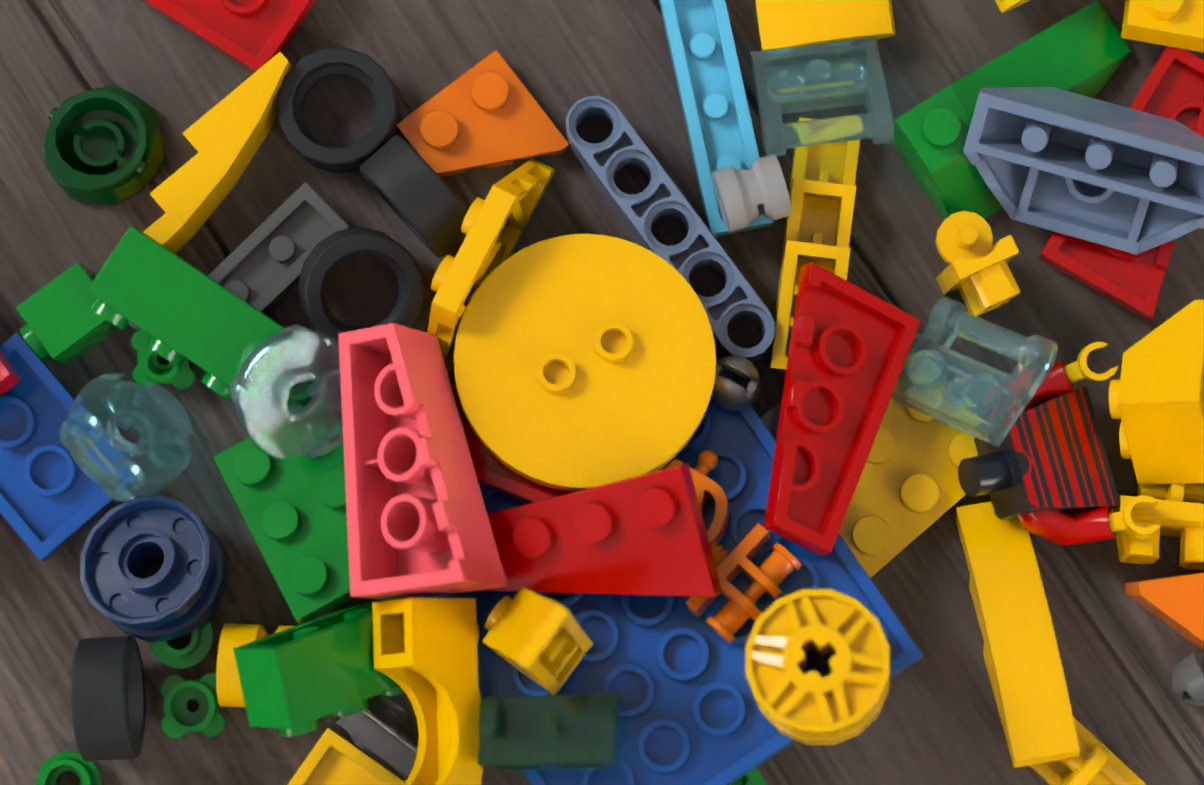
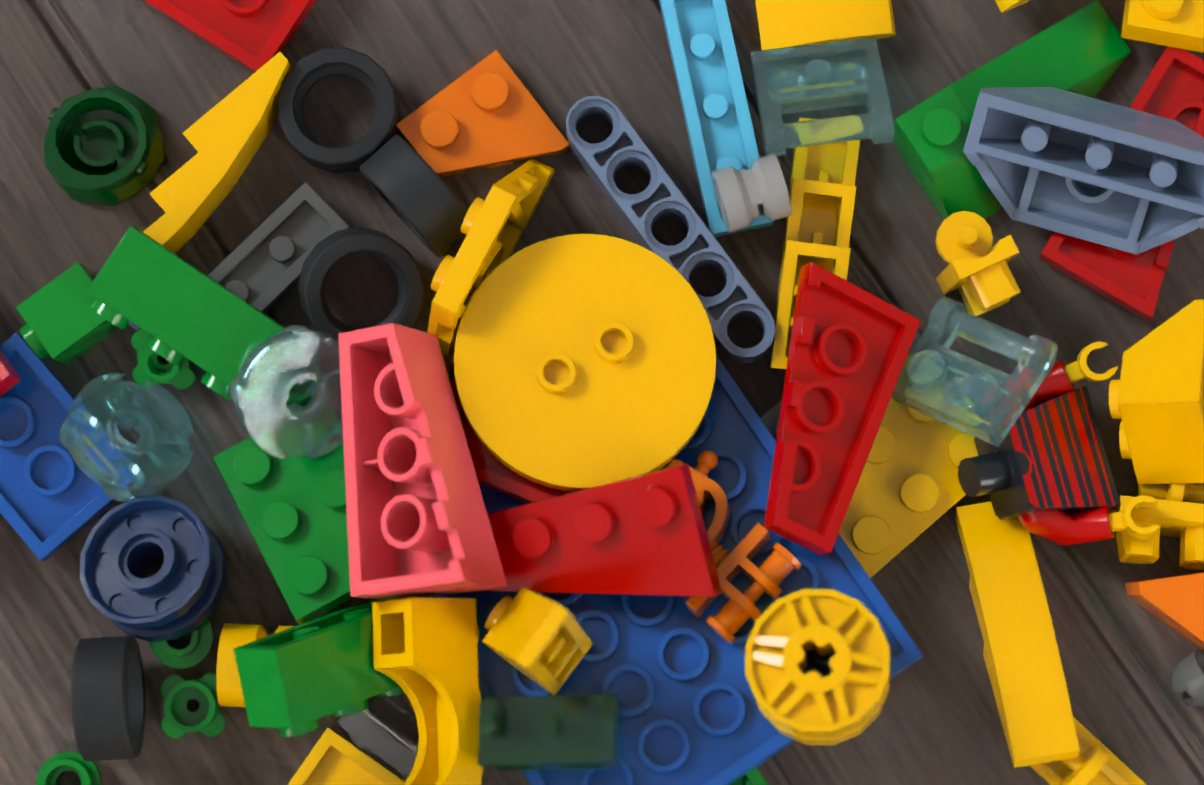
(729, 394): flat silver hinge -> none

